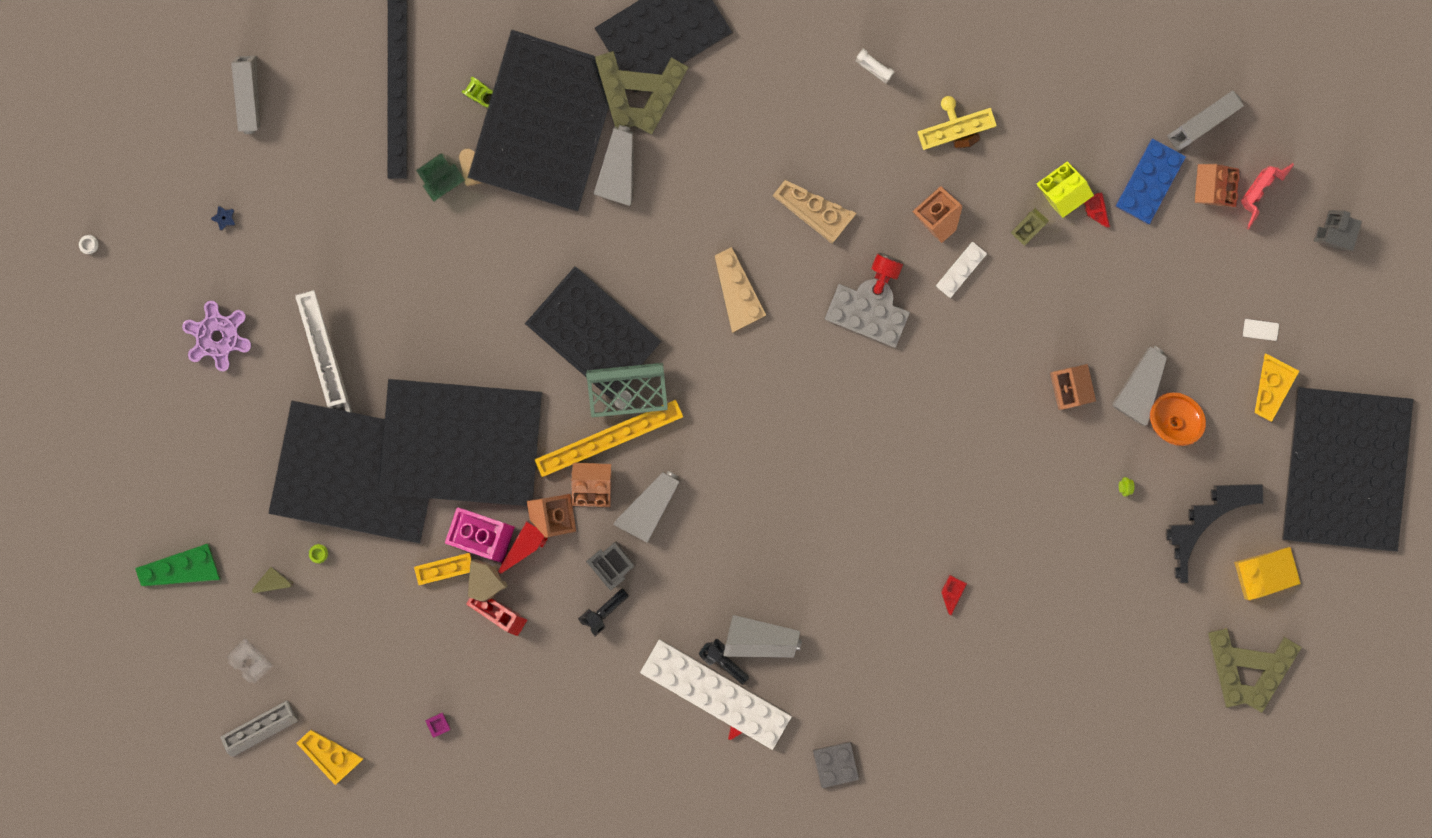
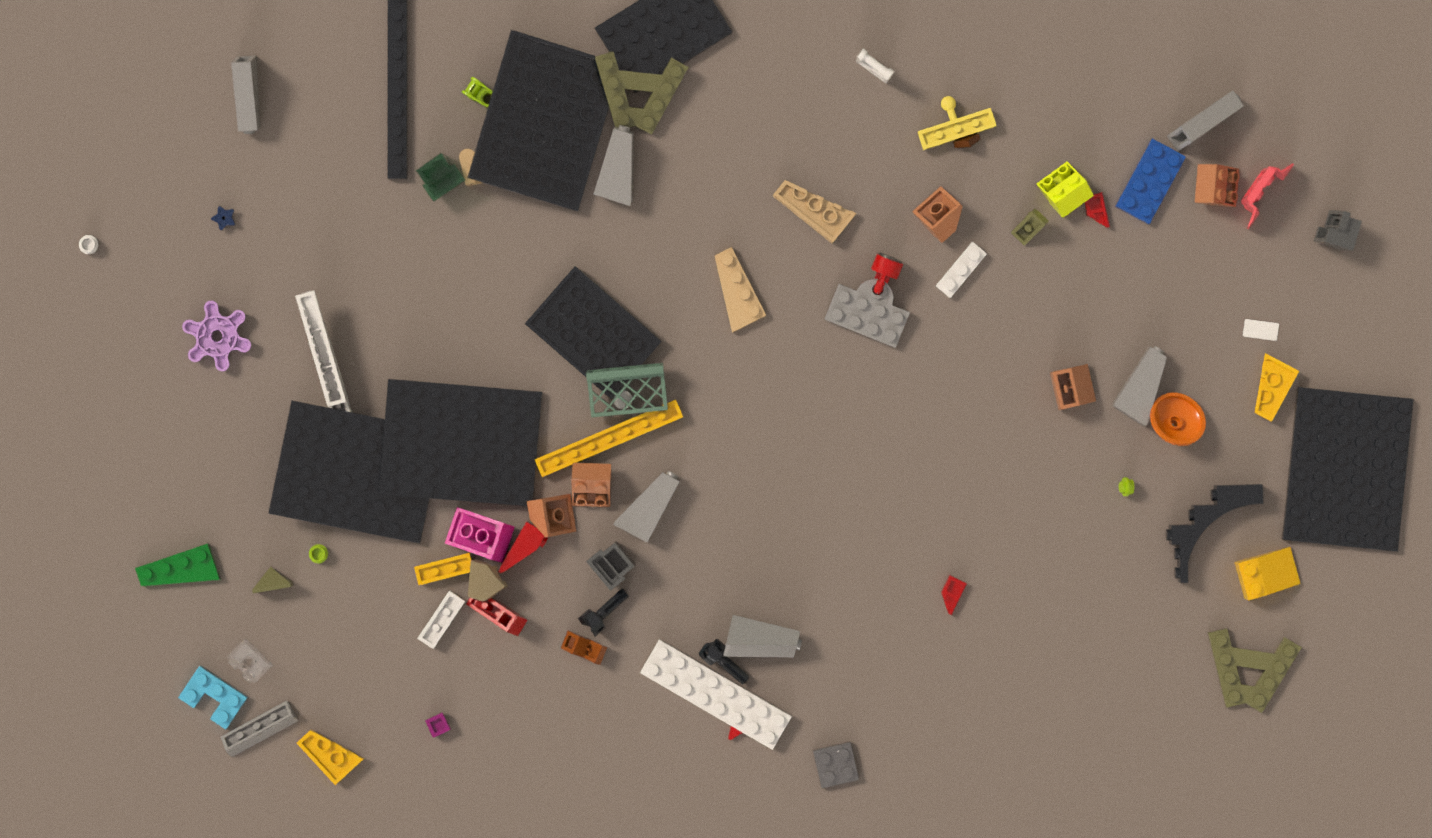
(206, 682): none -> medium azure plate
(441, 619): none -> white plate
(584, 647): none -> dark orange slope

